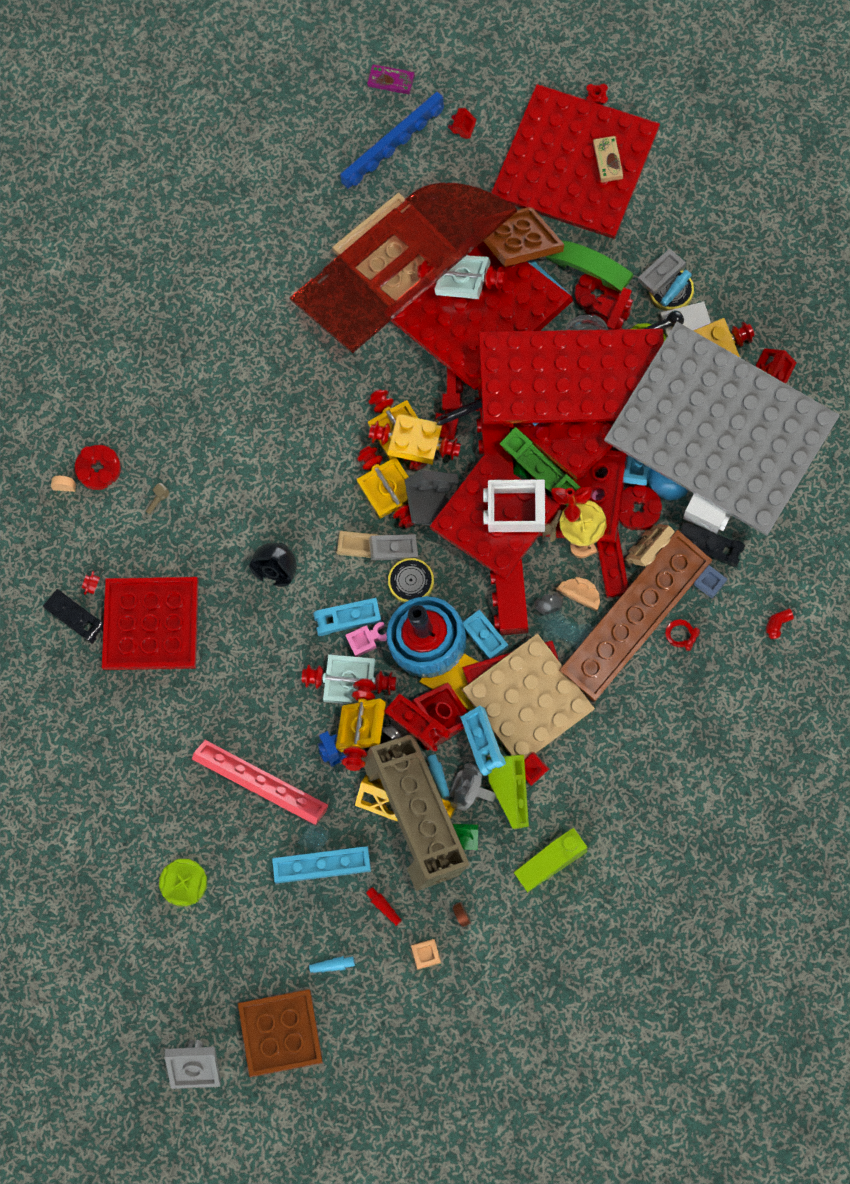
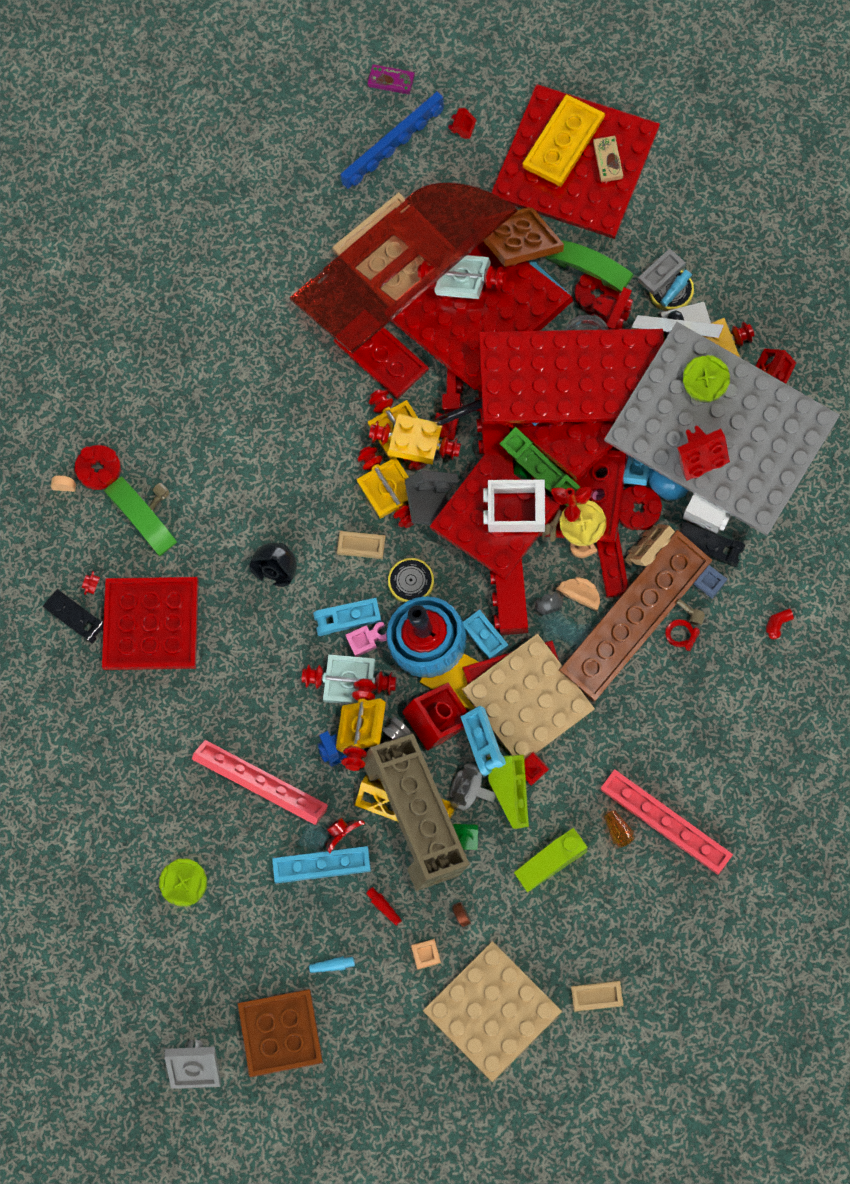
(140, 516): none -> bright green slope
(339, 830): none -> red animal
(388, 362): none -> red tile
(393, 547): light grey plate -> none
(416, 721): red plate -> none
(437, 772): medium azure animal -> none
(492, 1011): none -> tan plate
(563, 140): none -> yellow plate
(597, 996): none -> tan tile
(601, 89): red plate -> none
(619, 830): none -> clear orange cone
(666, 822): none -> coral plate
(697, 616): none -> dark tan hand
(702, 452): none -> red plate
(703, 329): none -> white sticker
(706, 378): none -> lime tile

